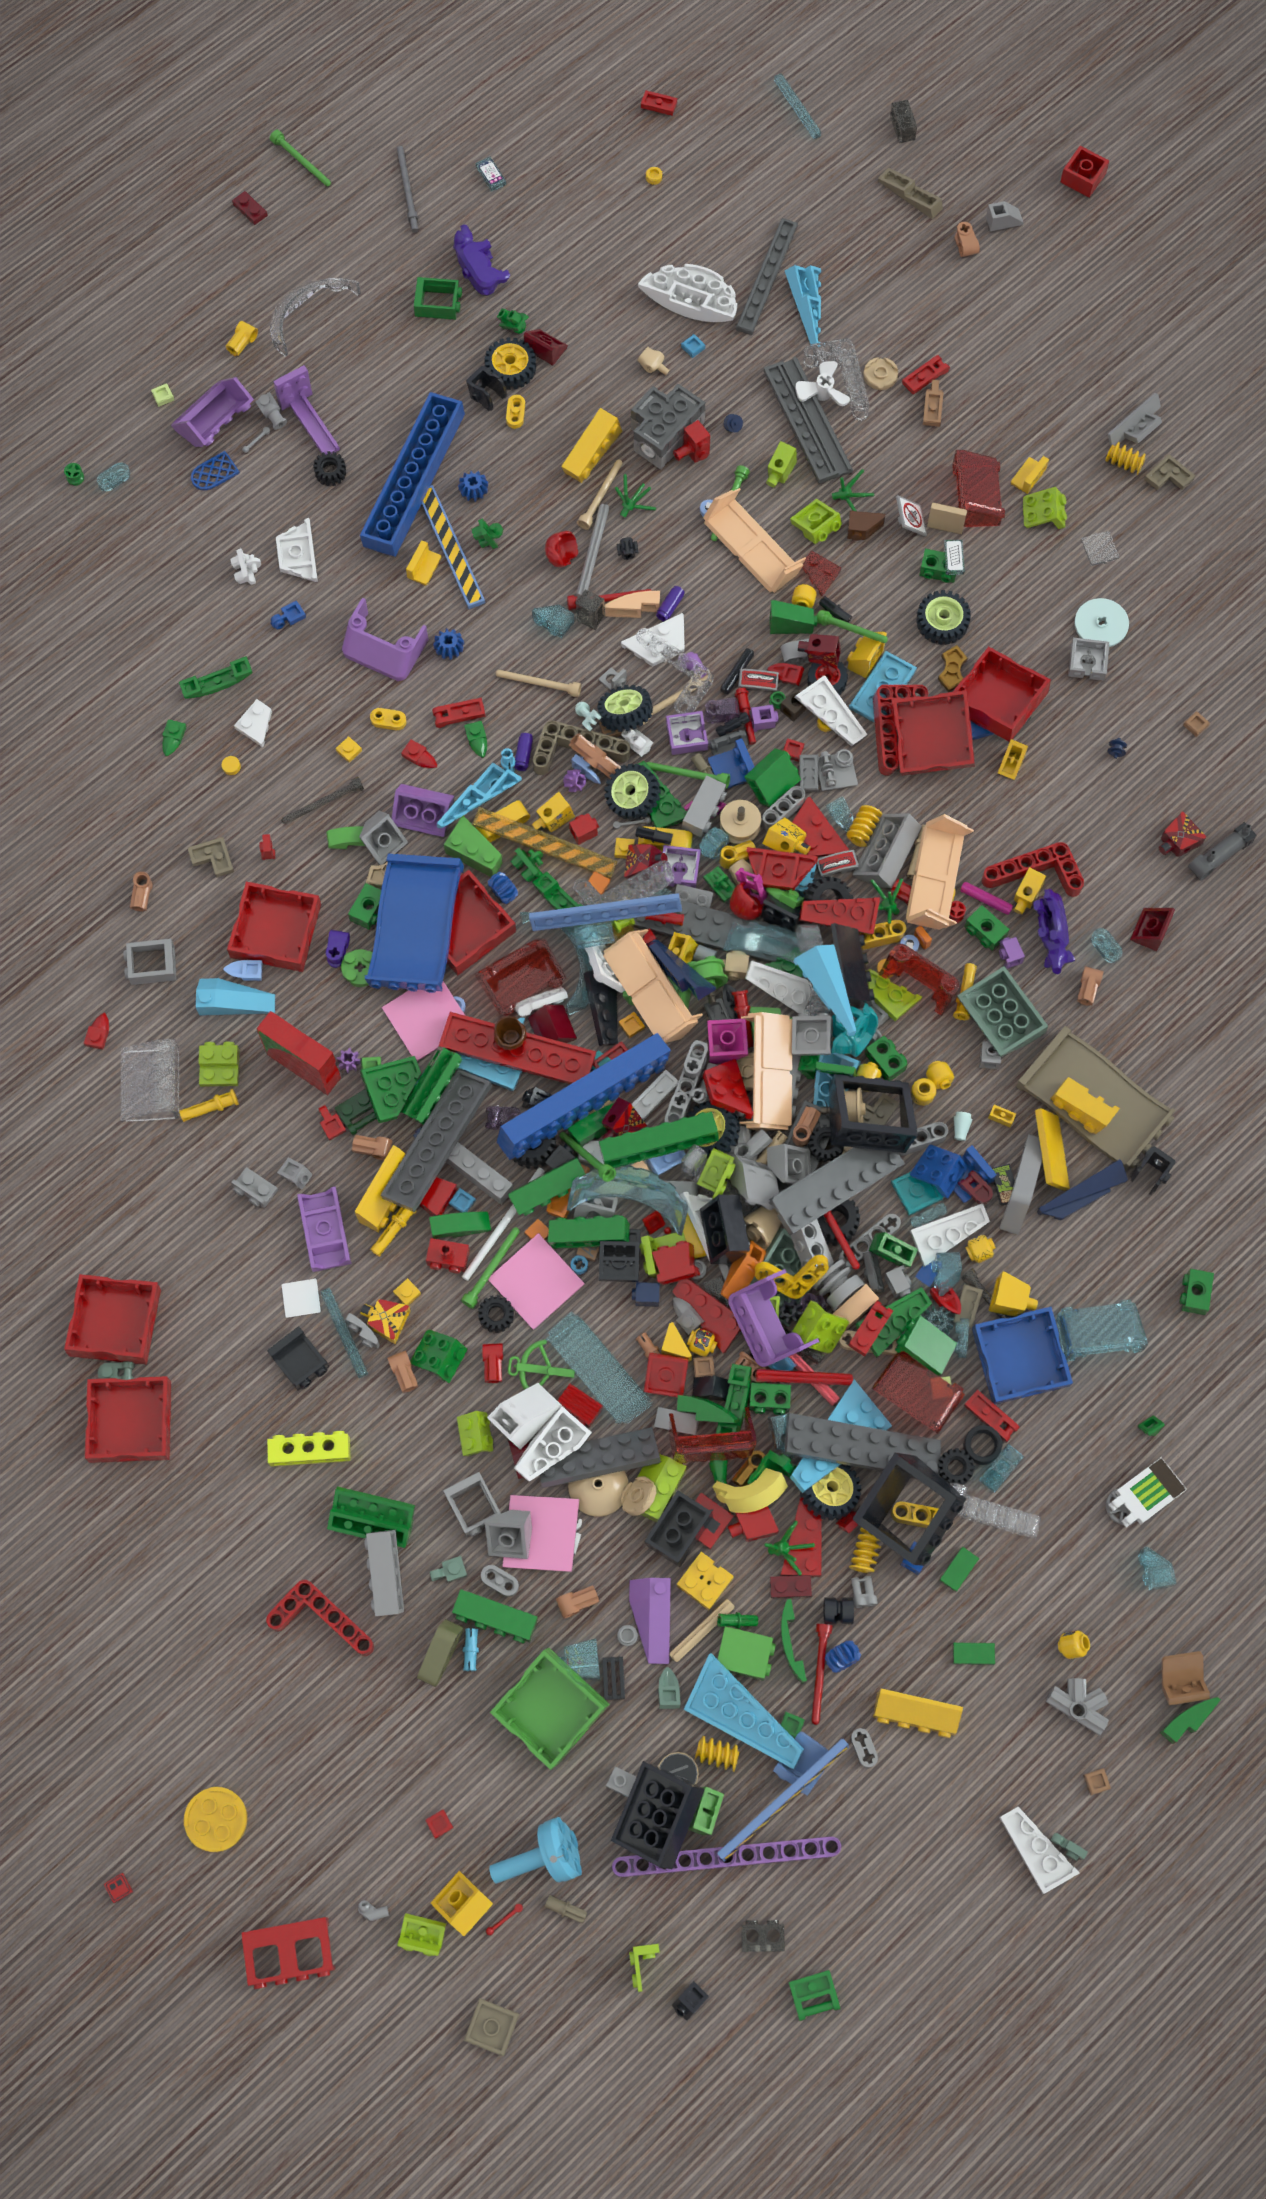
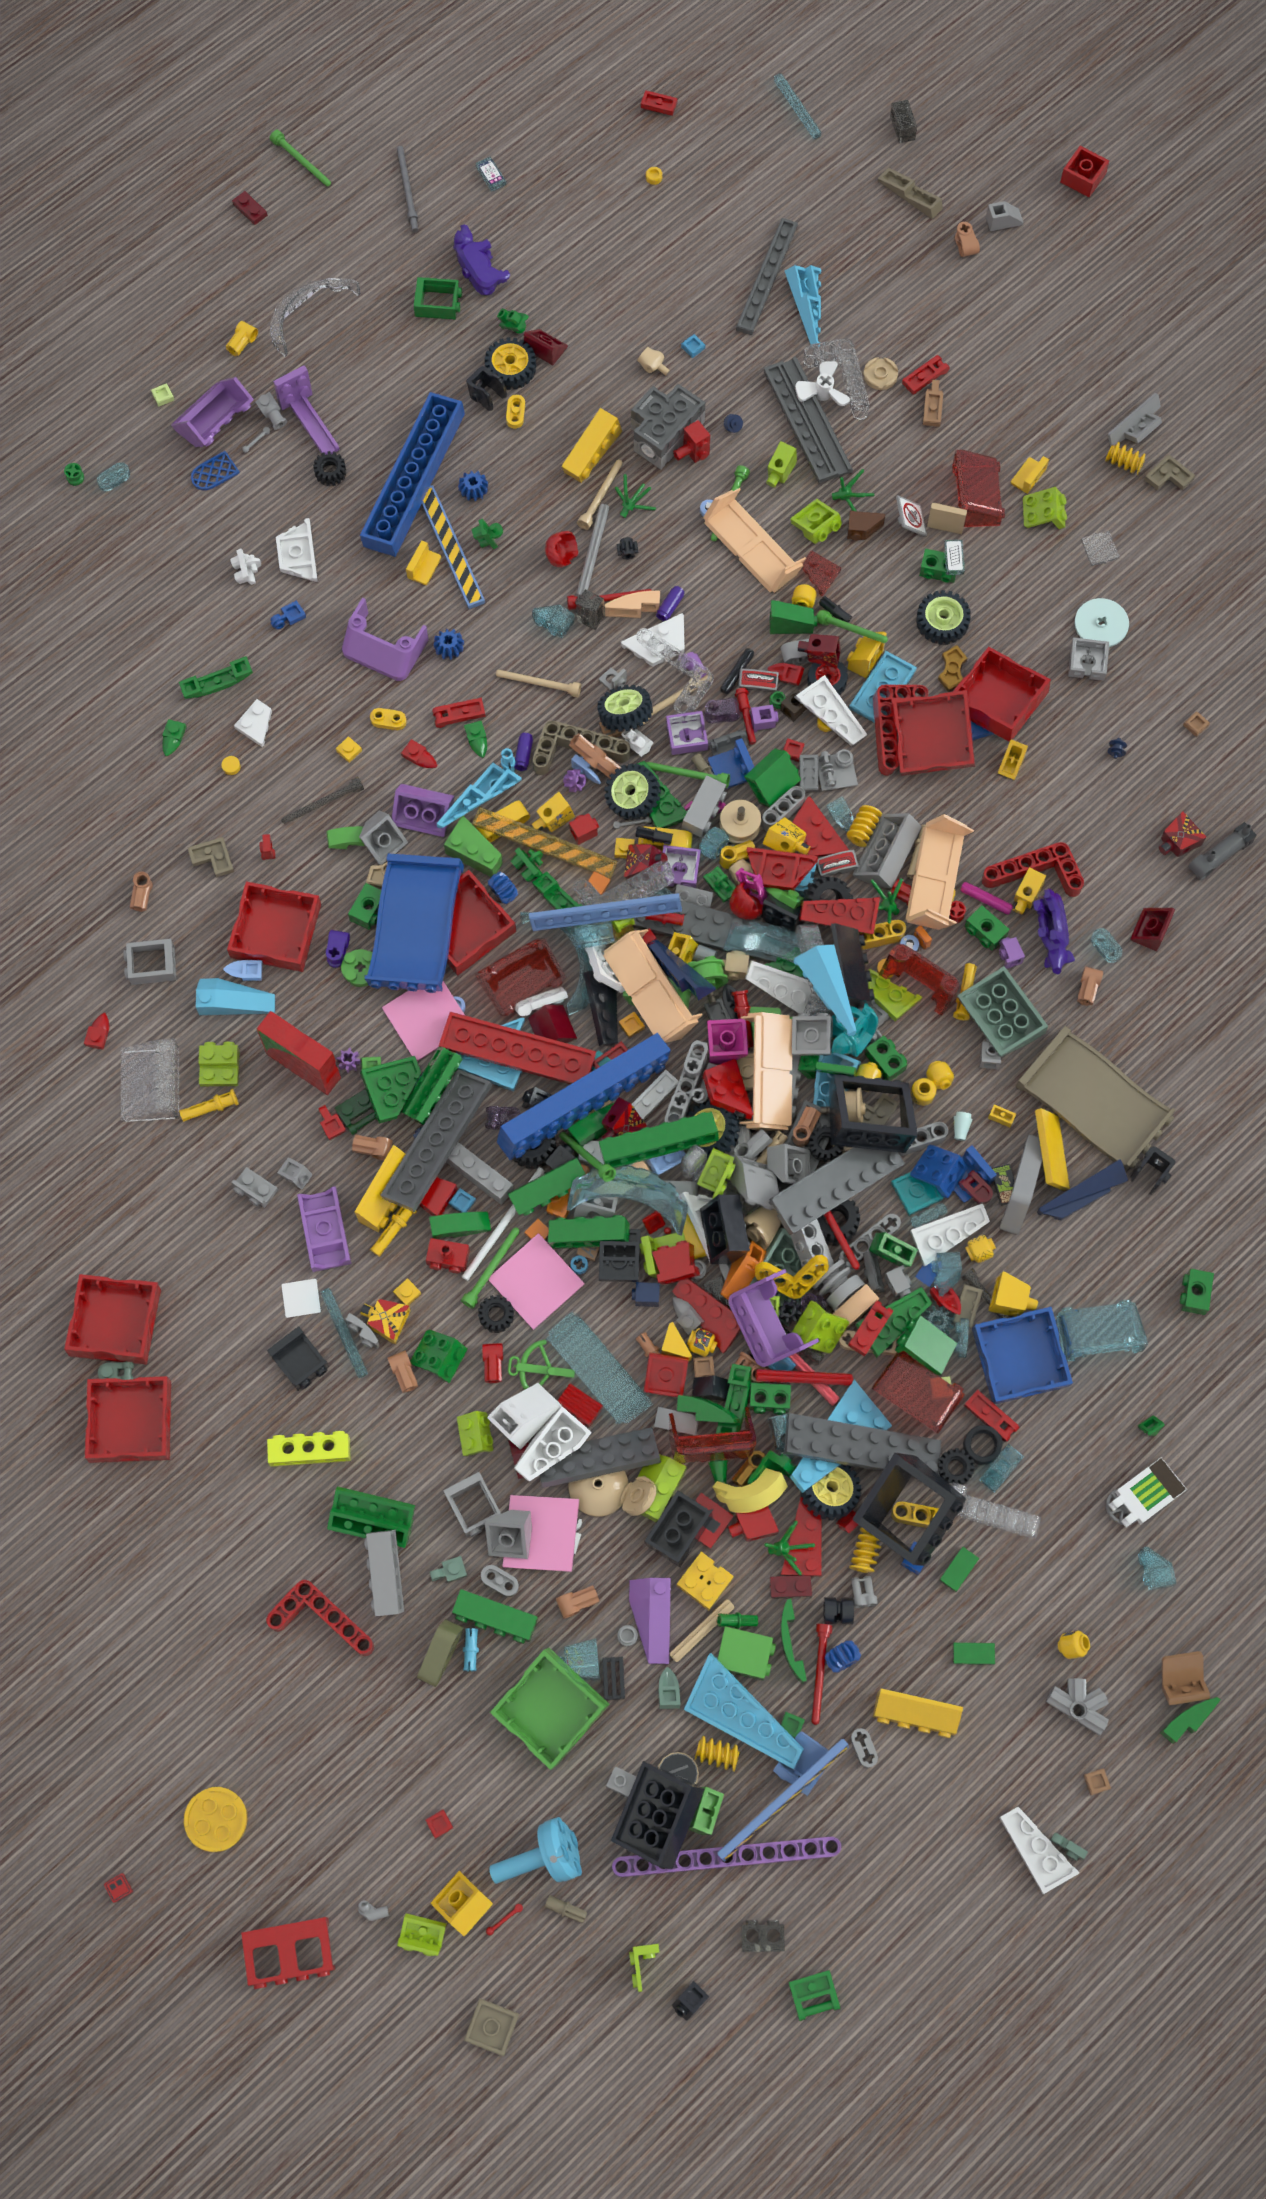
(509, 1033): reddish brown hair -> none
(583, 709): light aqua hinge -> none
(691, 292): white brick -> none
(732, 724): black axle -> none
(1083, 1106): yellow wedge -> none

